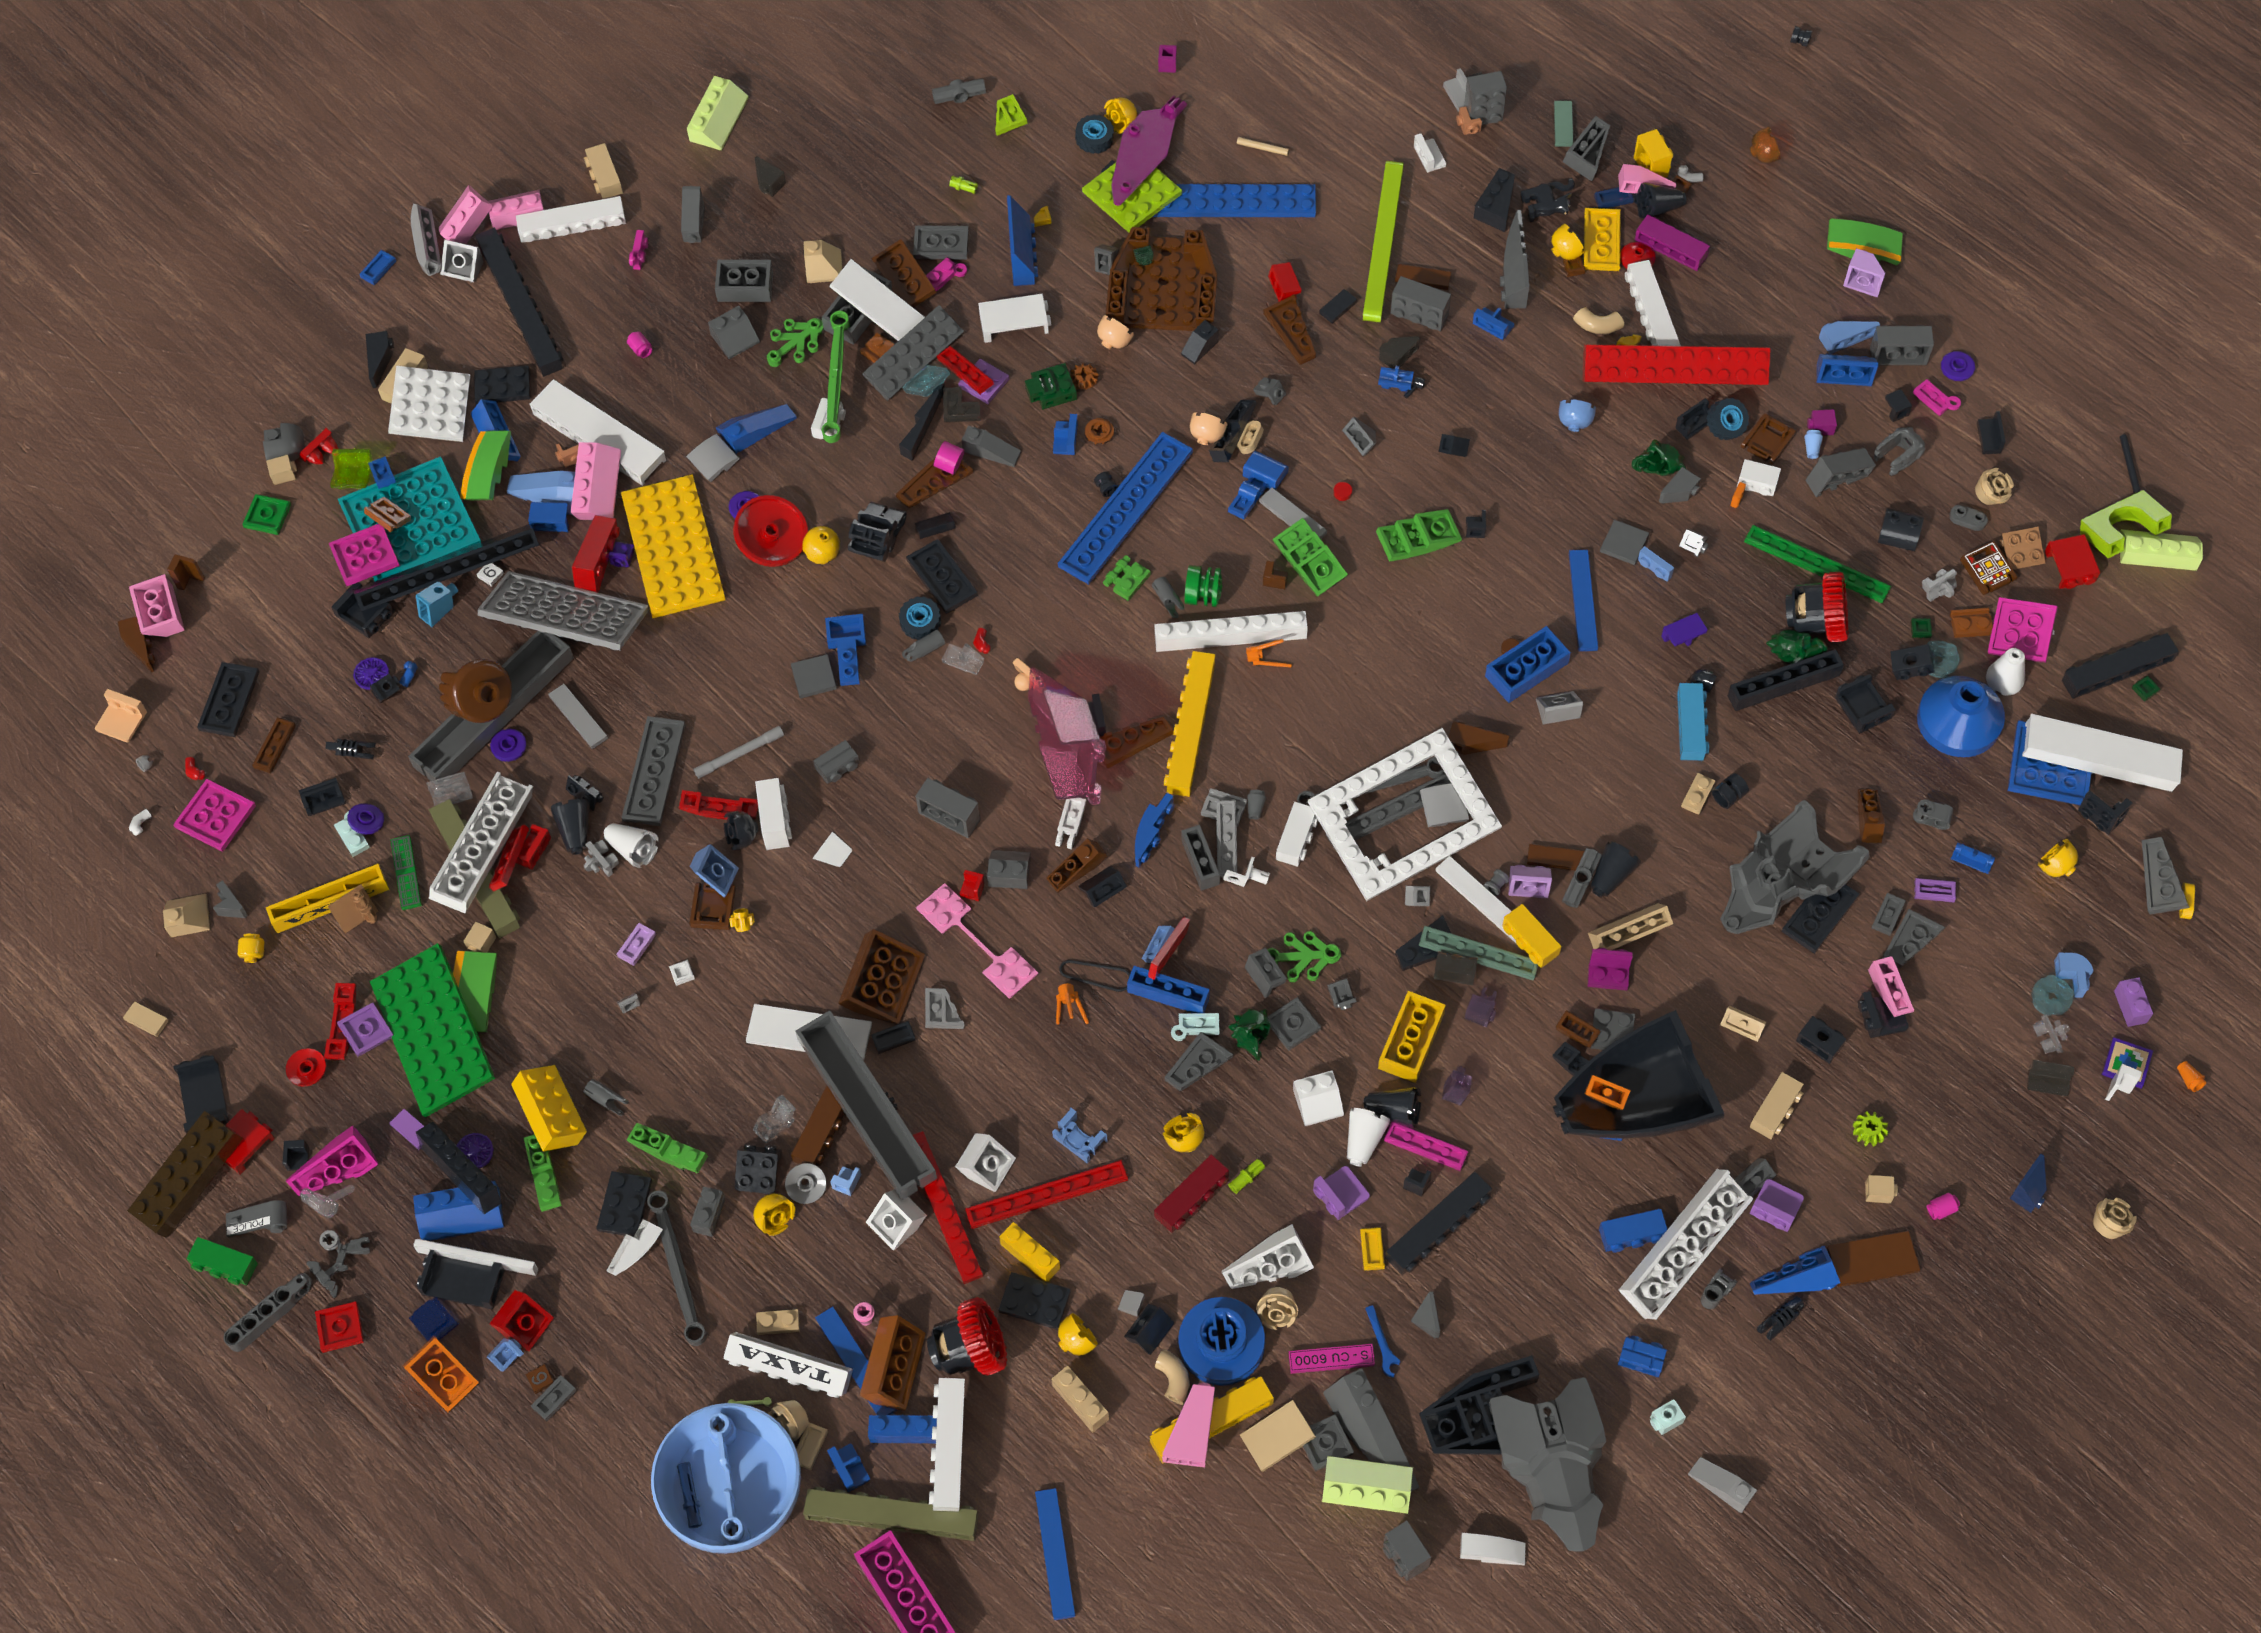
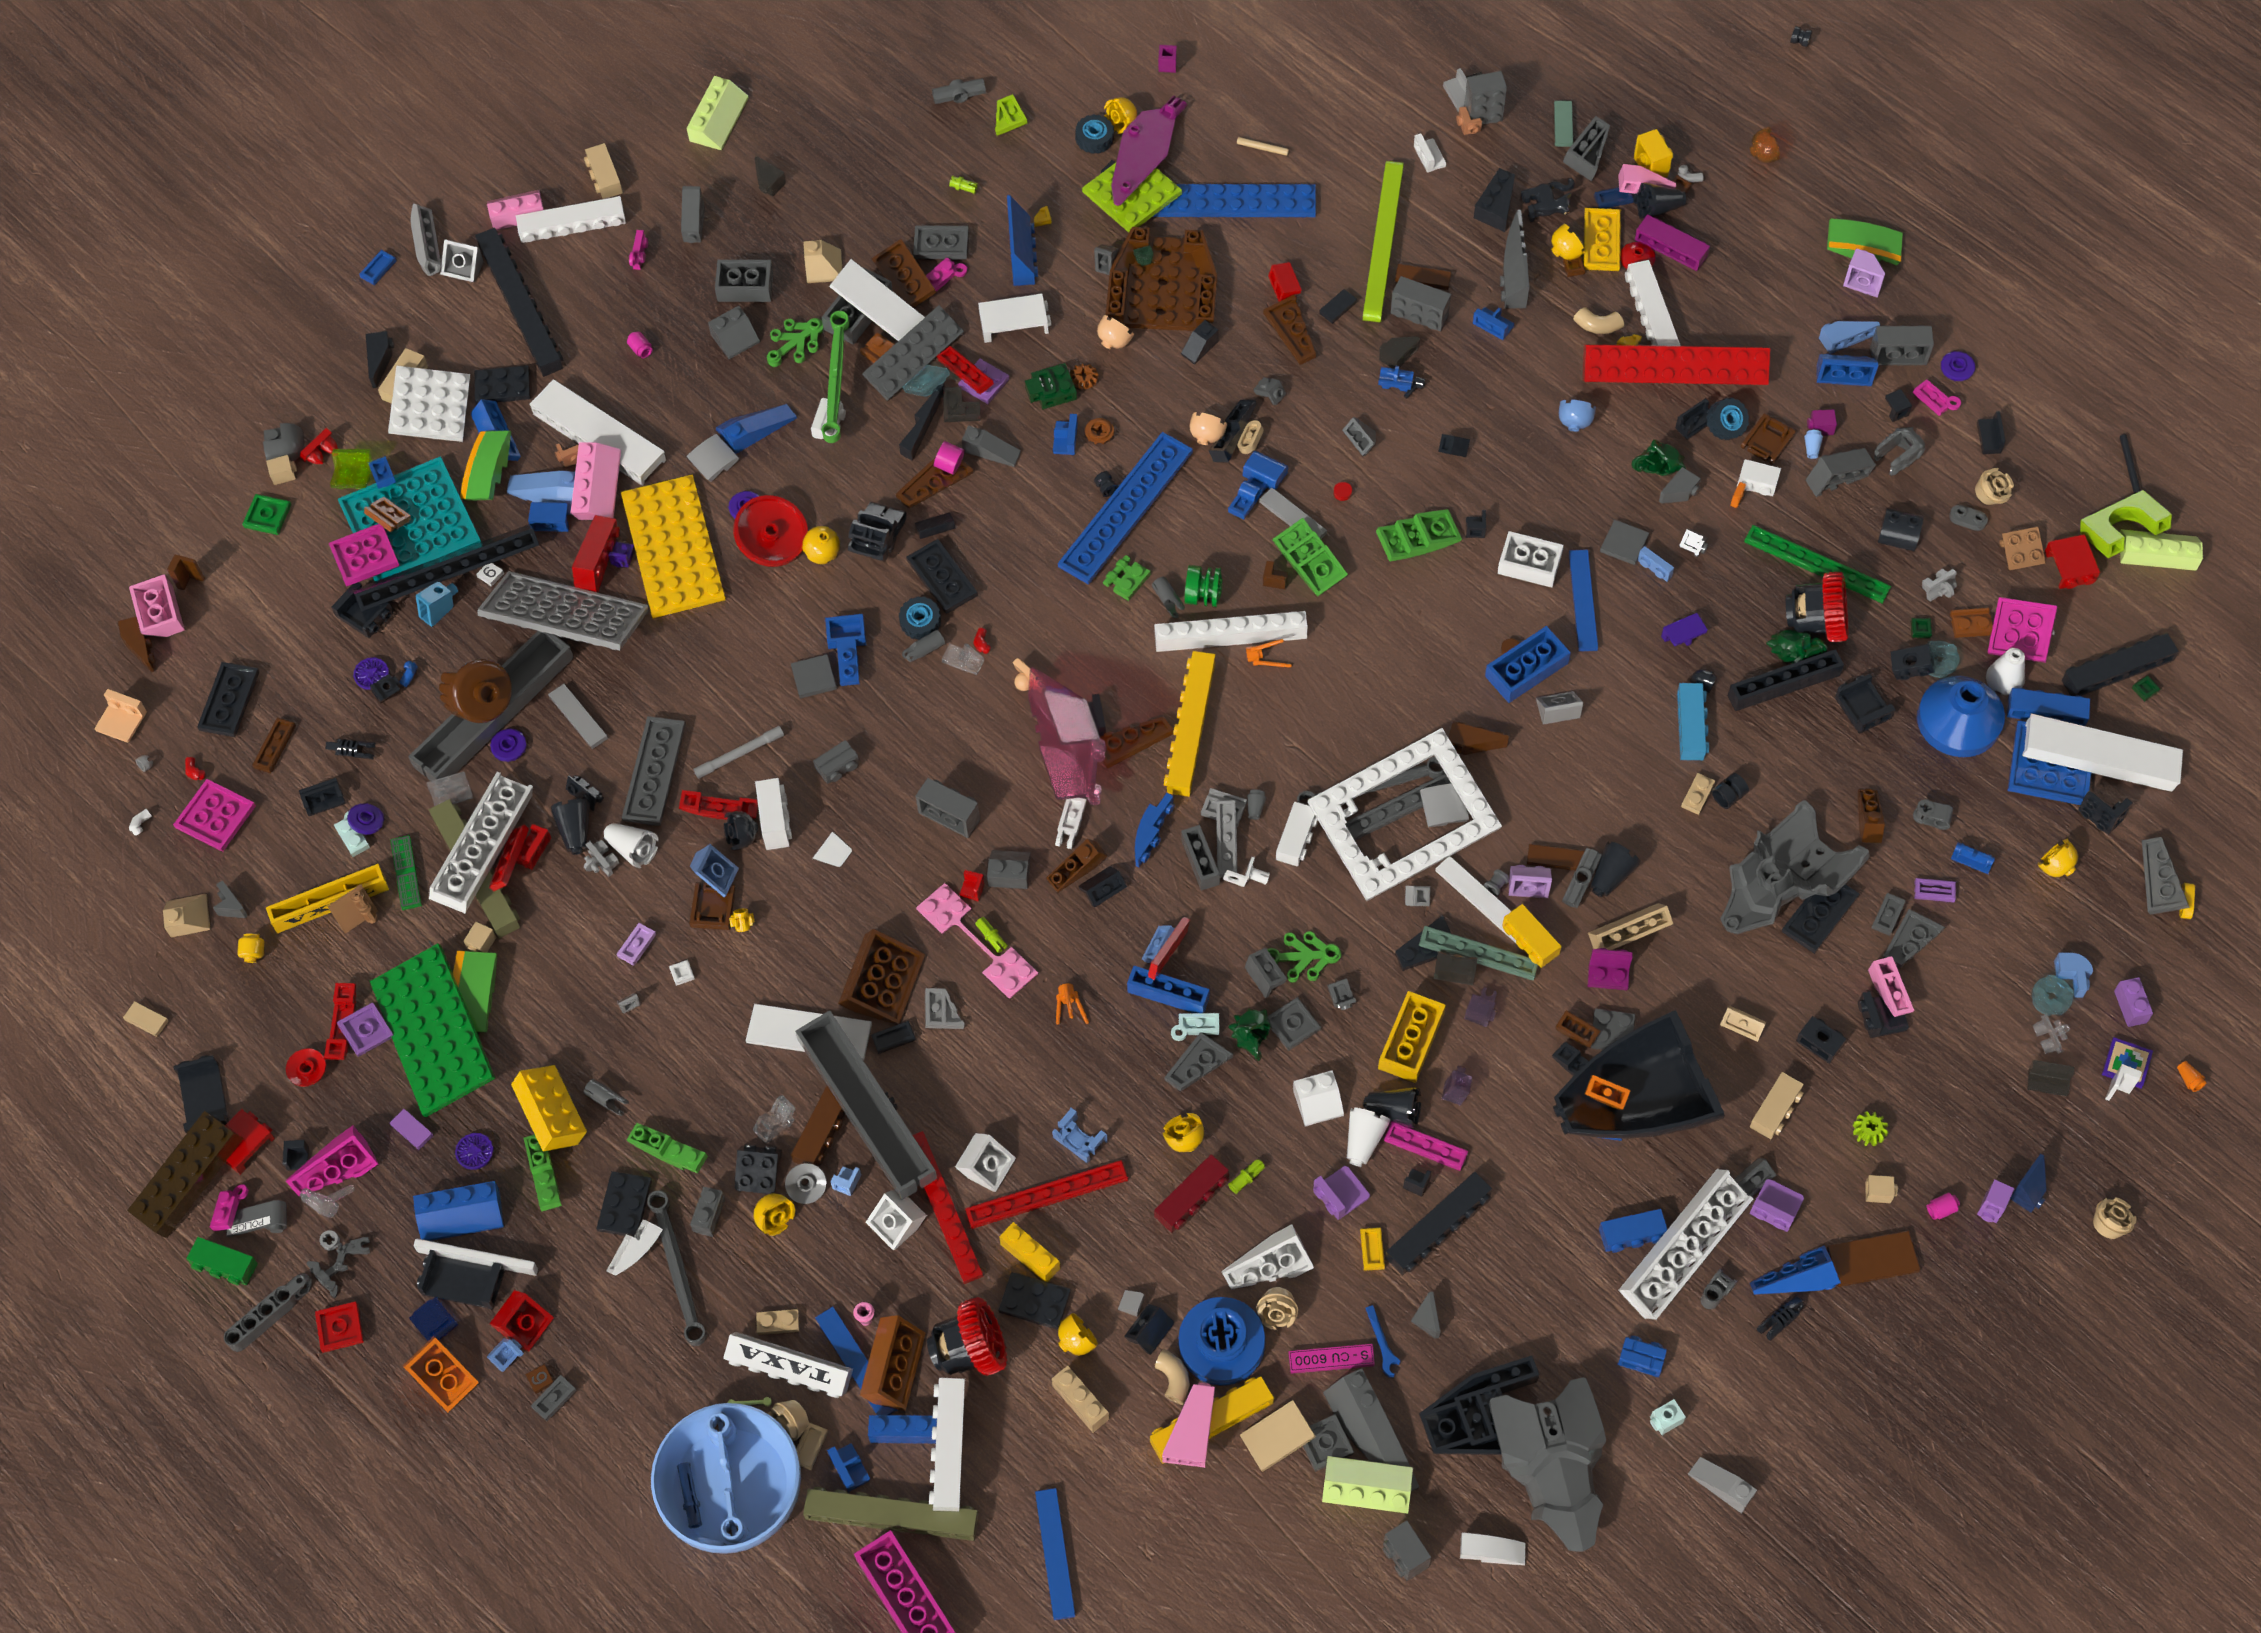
(226, 1208): none -> dark pink hinge
(458, 1168): black brick -> none
(465, 216): bright pink slope -> none
(991, 934): none -> lime axle
(1094, 965): black piece -> none
(1530, 559): none -> white brick
(1989, 571): reddish brown container -> none
(1995, 1201): none -> medium lavender brick
(2055, 706): none -> blue brick

